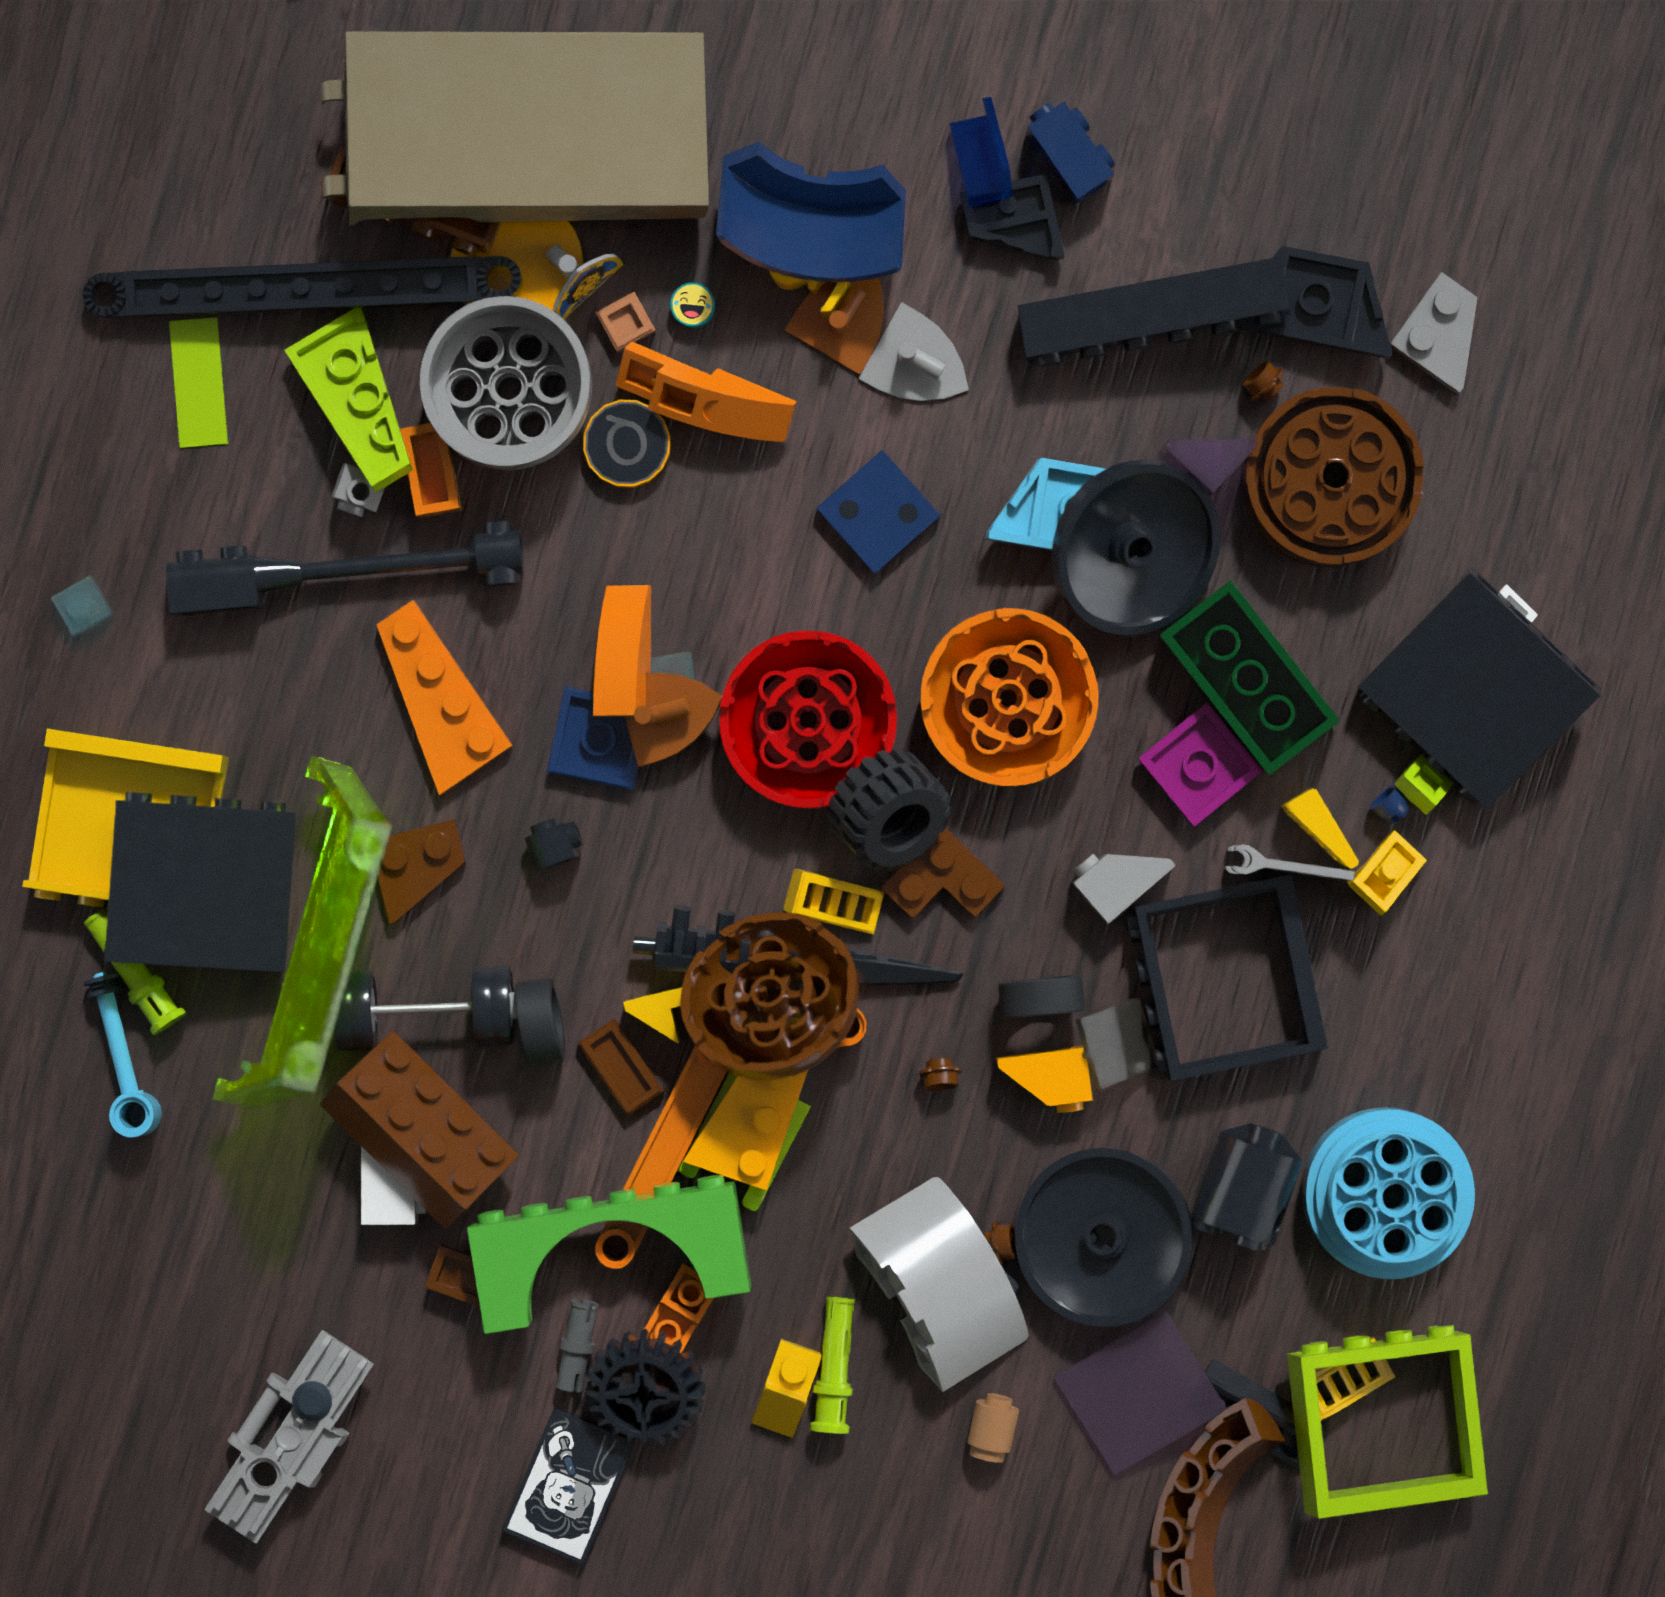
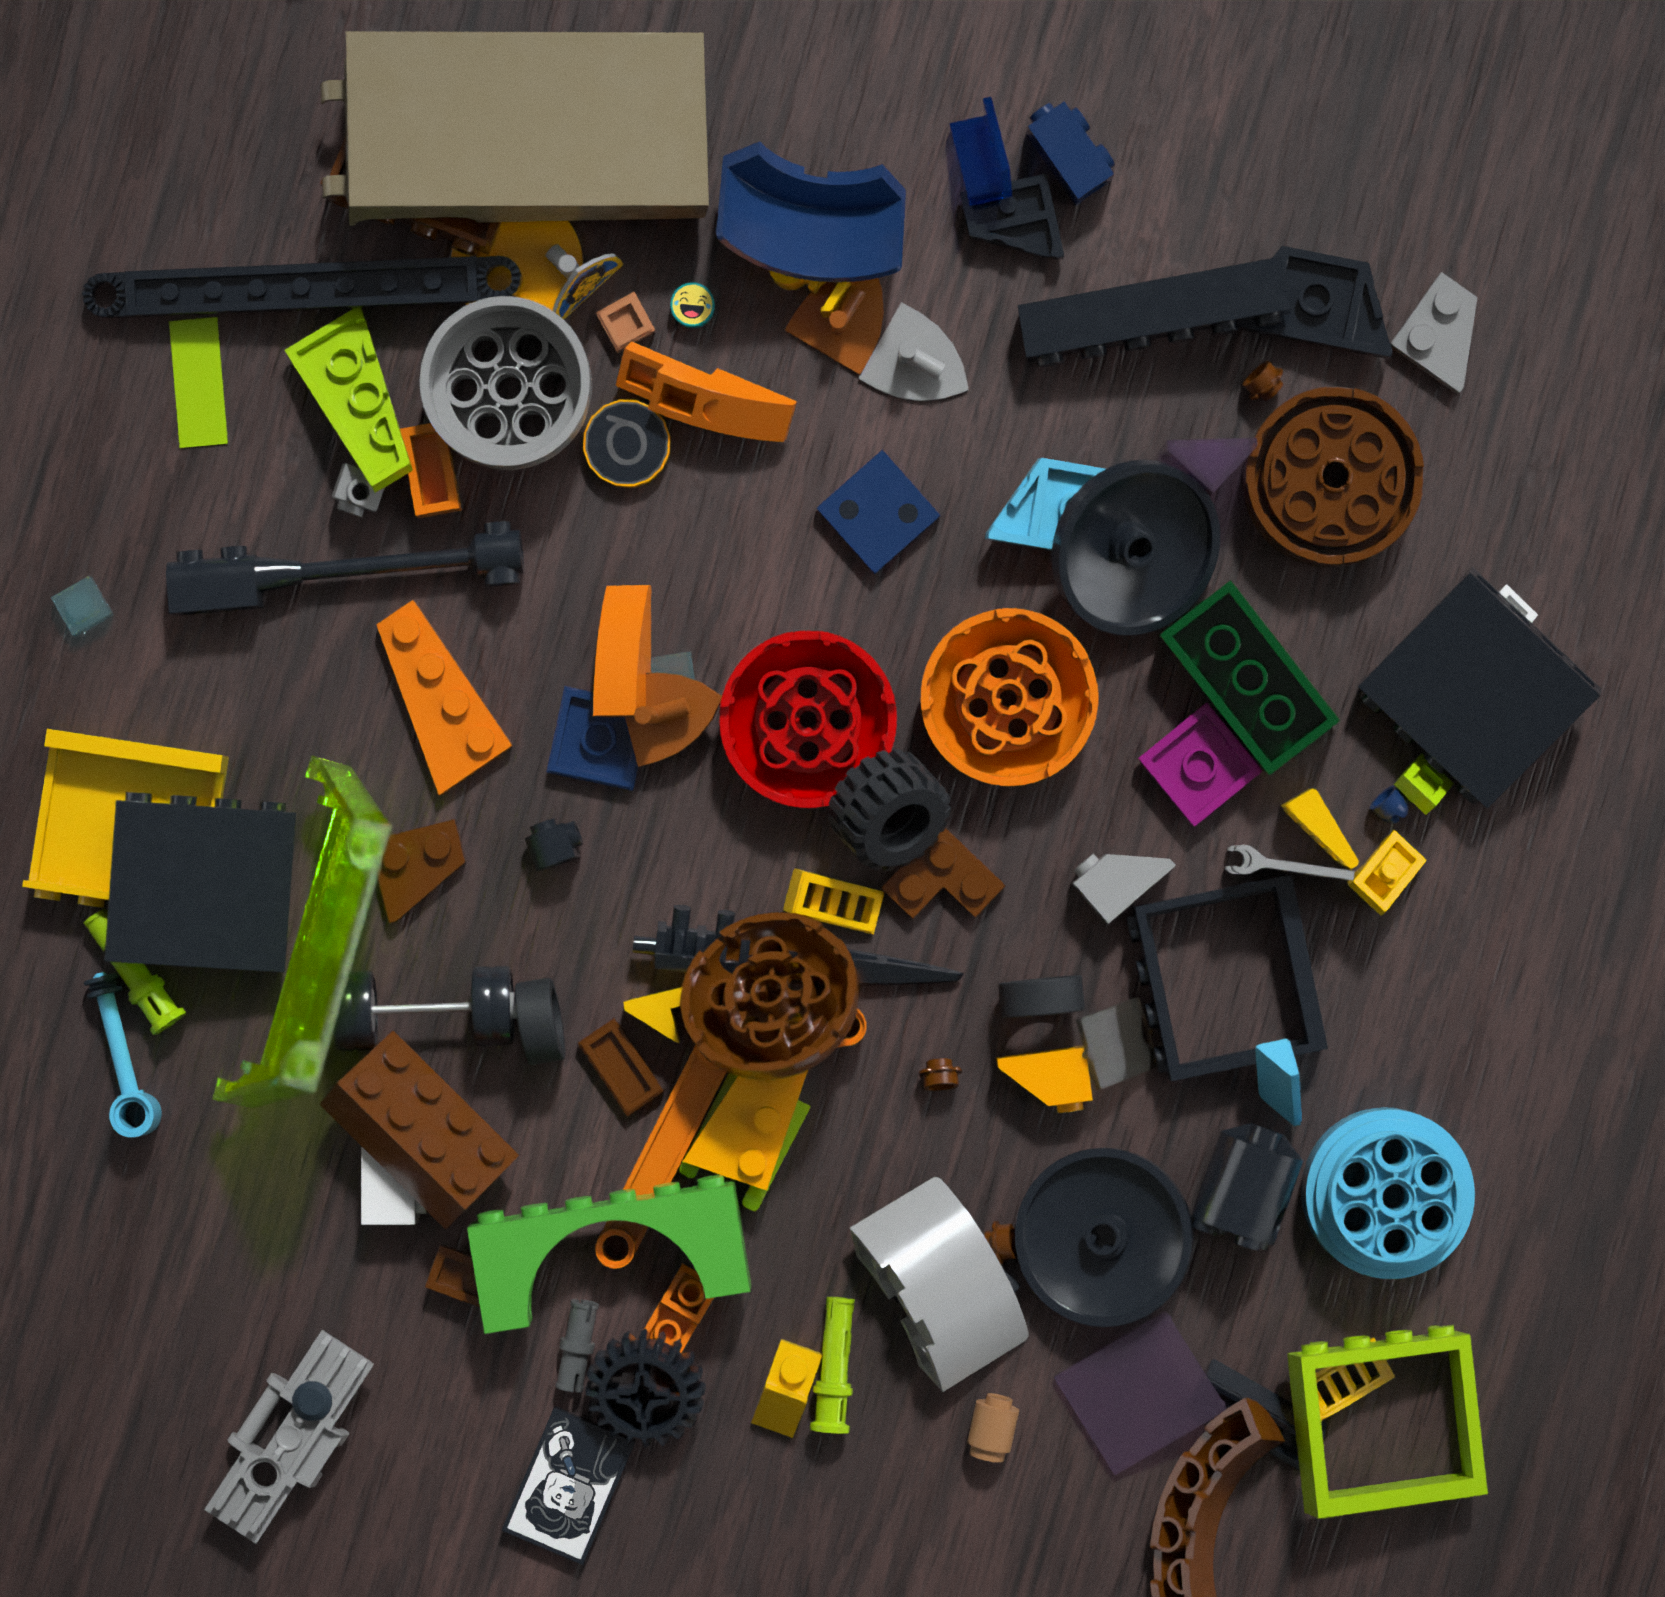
(1279, 1079): none -> medium azure slope

